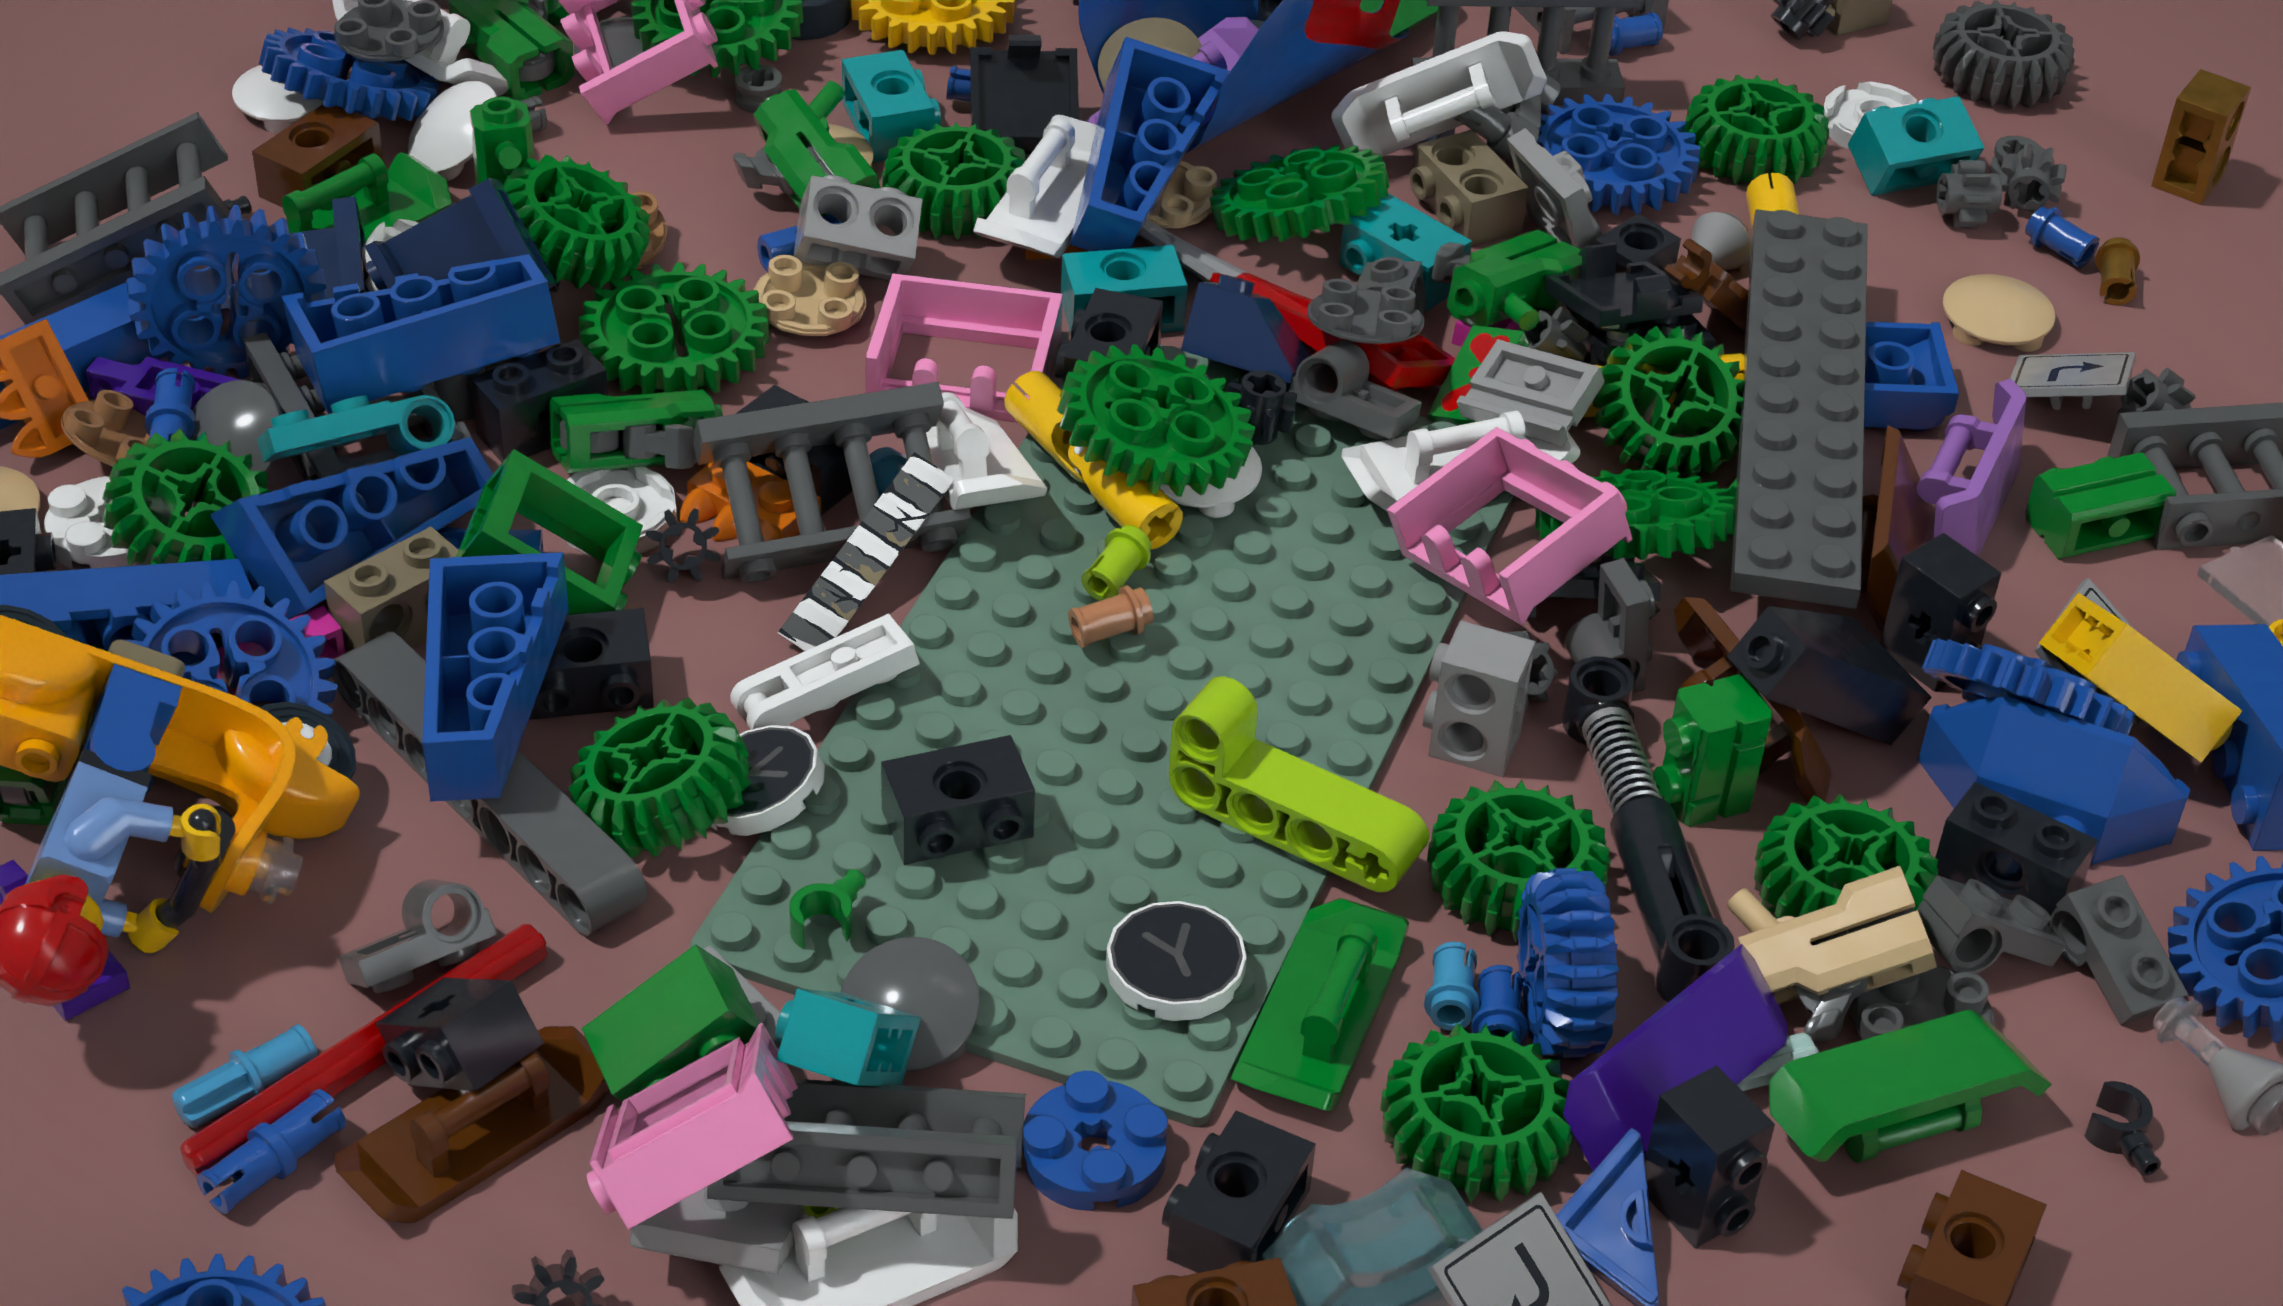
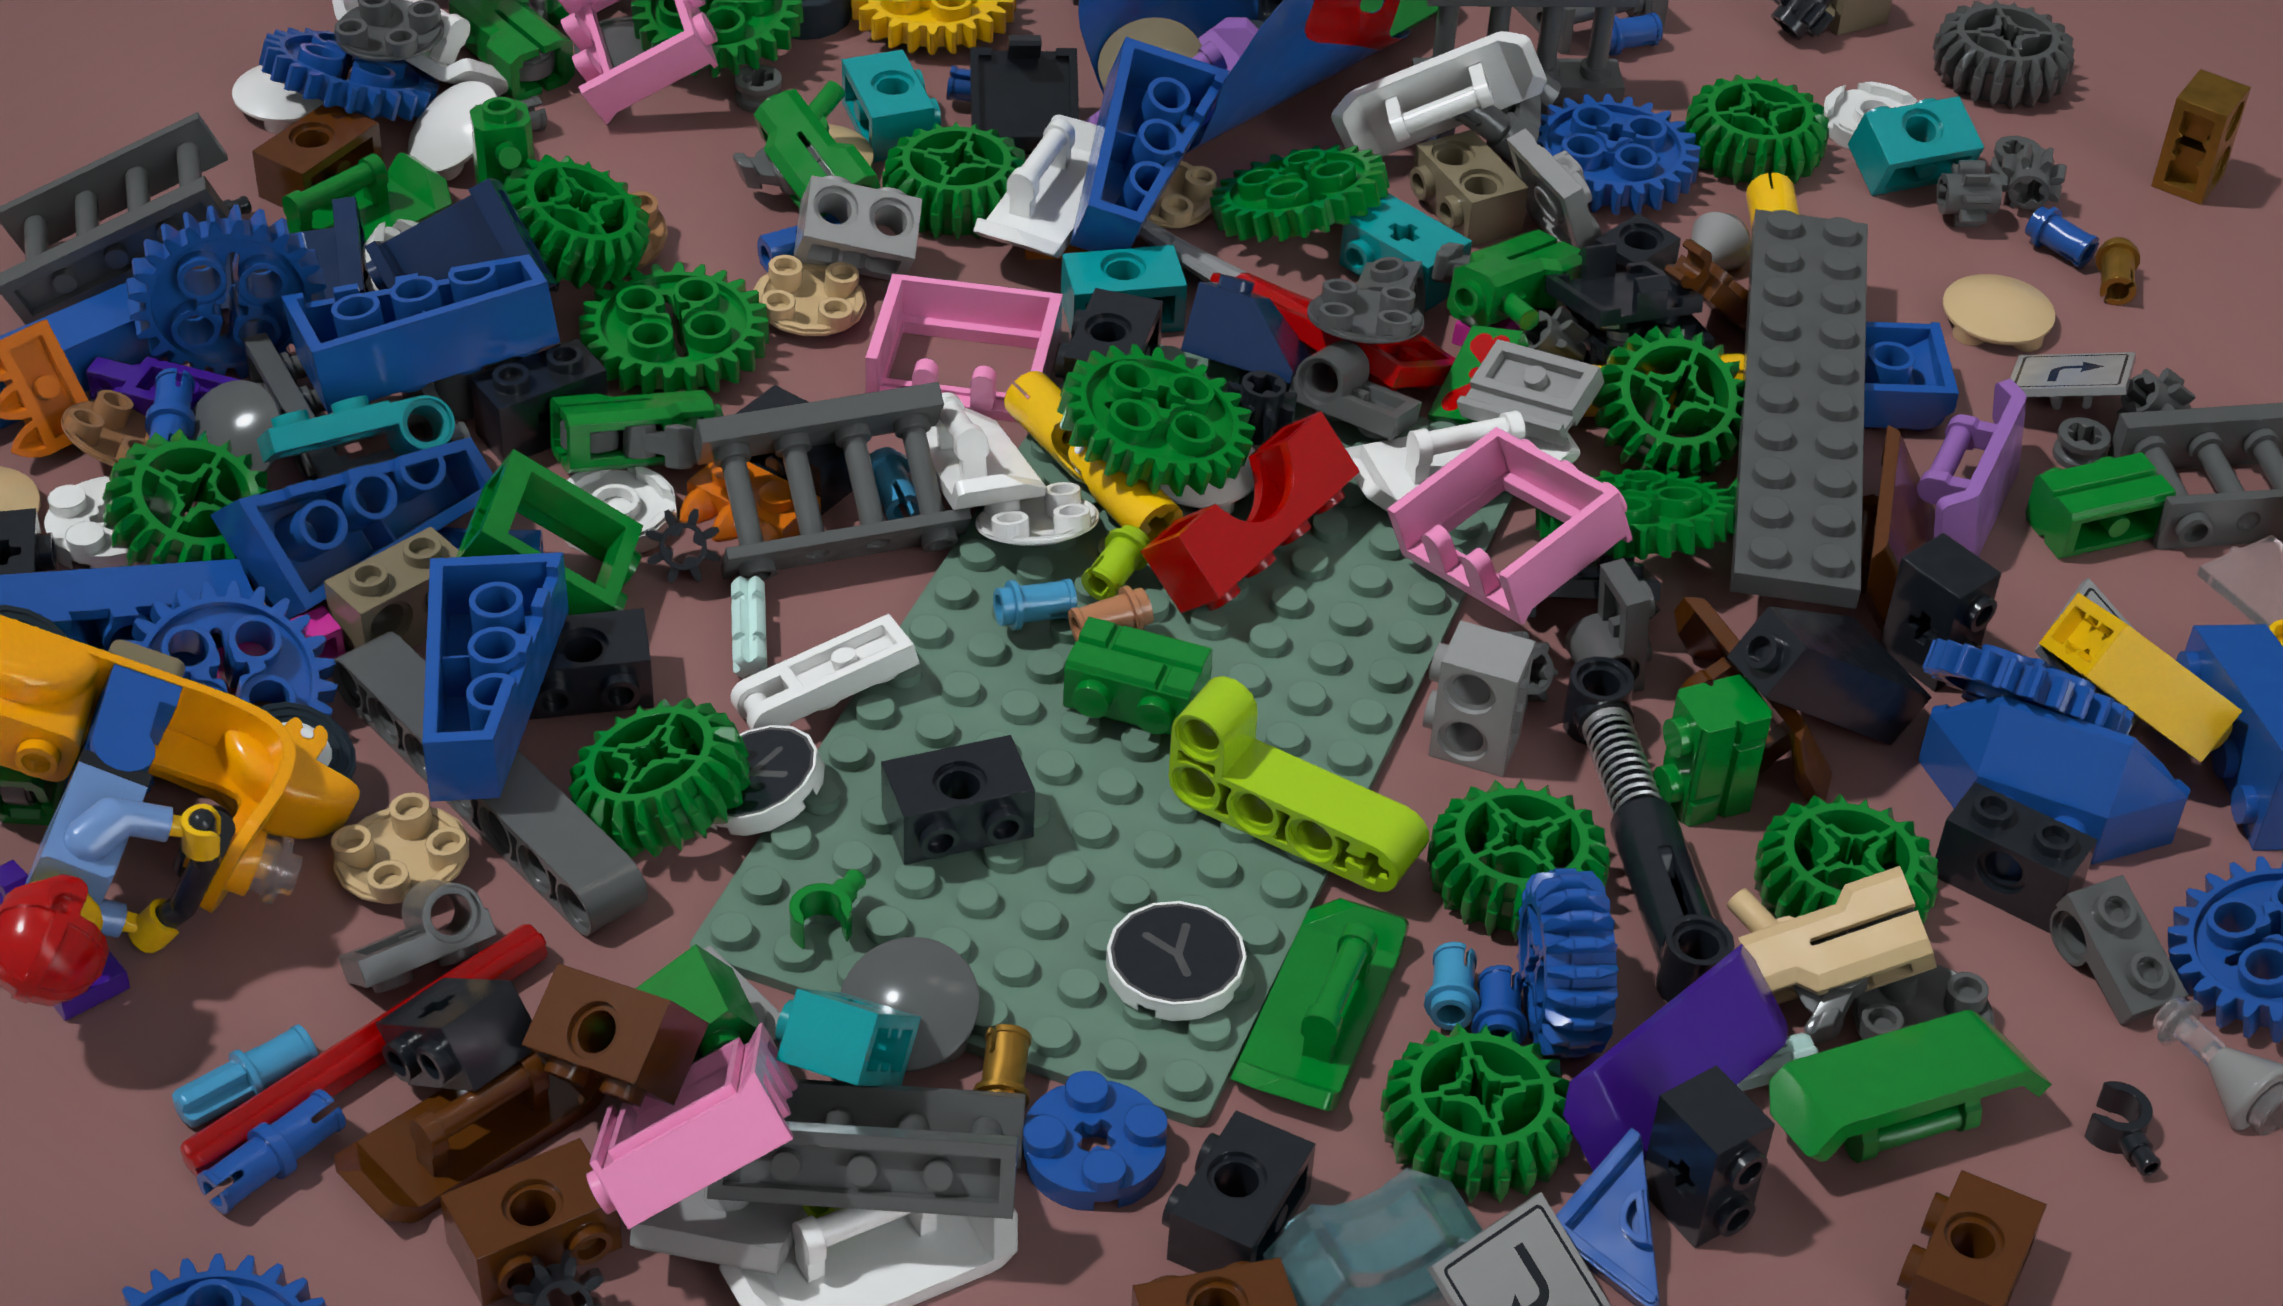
(399, 849): none -> tan dish
(527, 1213): none -> reddish brown brick
(615, 1035): none -> reddish brown brick
(748, 626): none -> light aqua axle
(867, 554): sticker -> none
(1005, 1060): none -> pearl gold pin
(1033, 602): none -> dark azure pin
(1039, 520): none -> white dish
(1133, 675): none -> green brick
(1210, 551): none -> red arch
(1975, 925): dark grey plate -> none
(2080, 442): none -> dark grey bush

